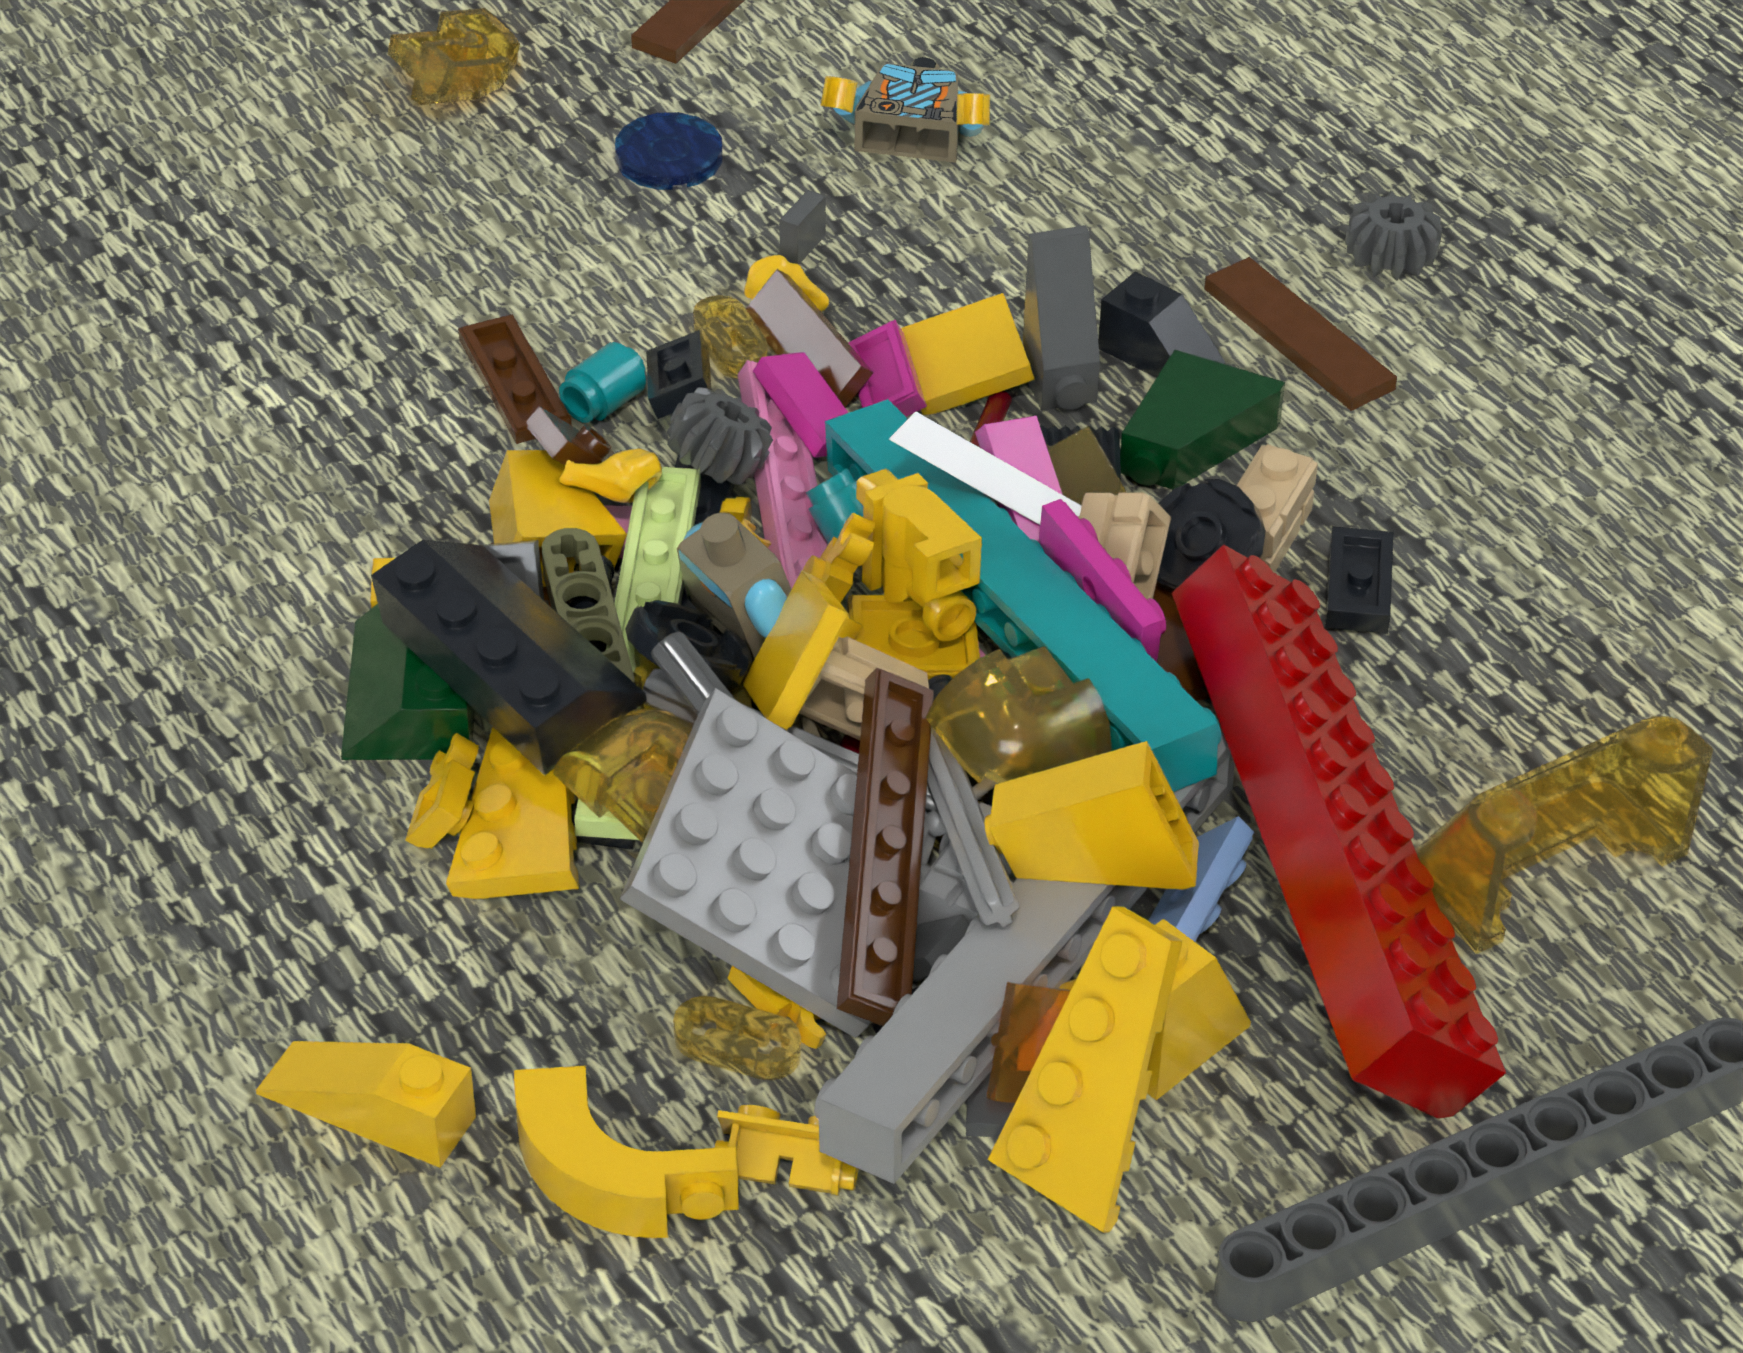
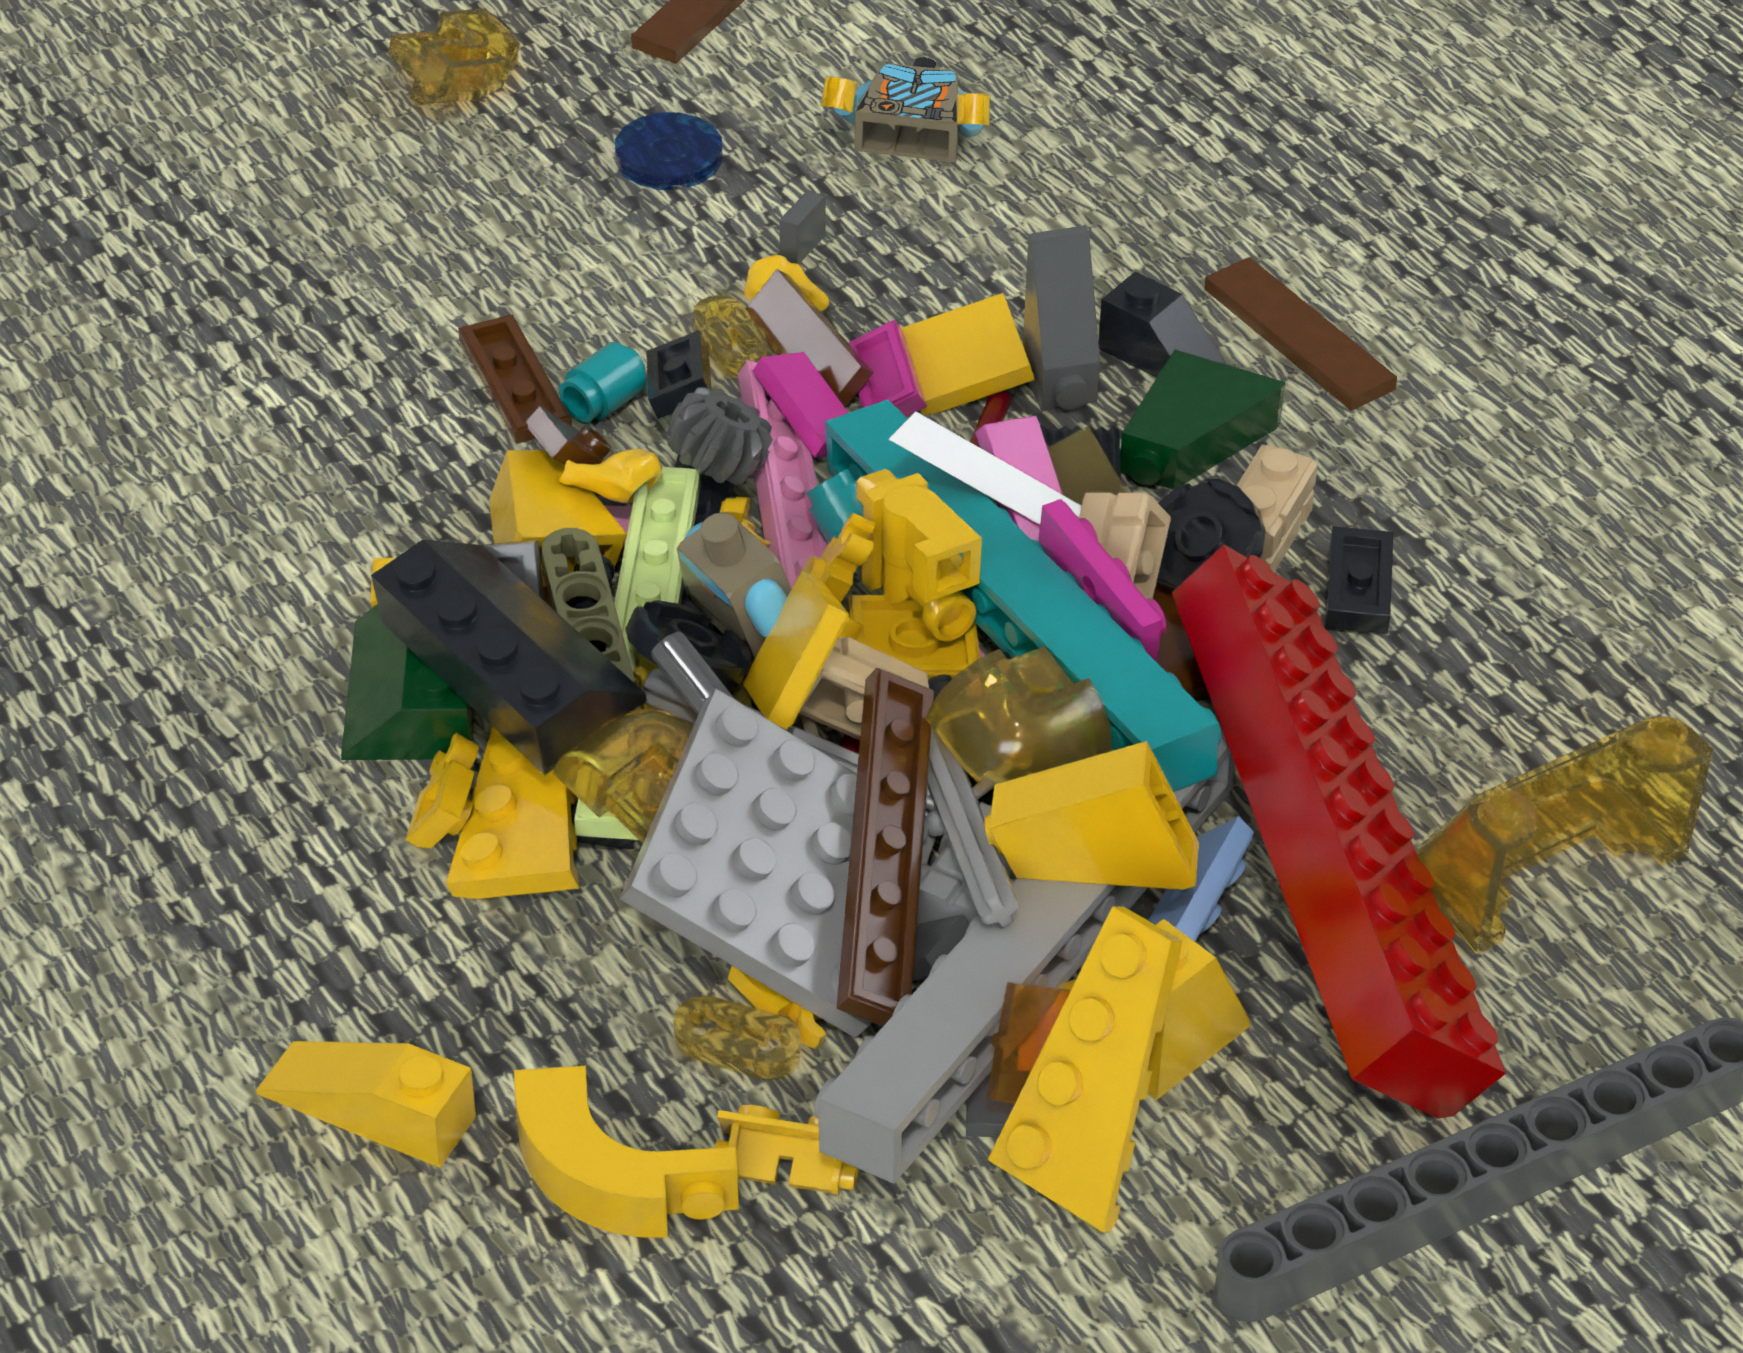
(1393, 234): dark grey gear -> none

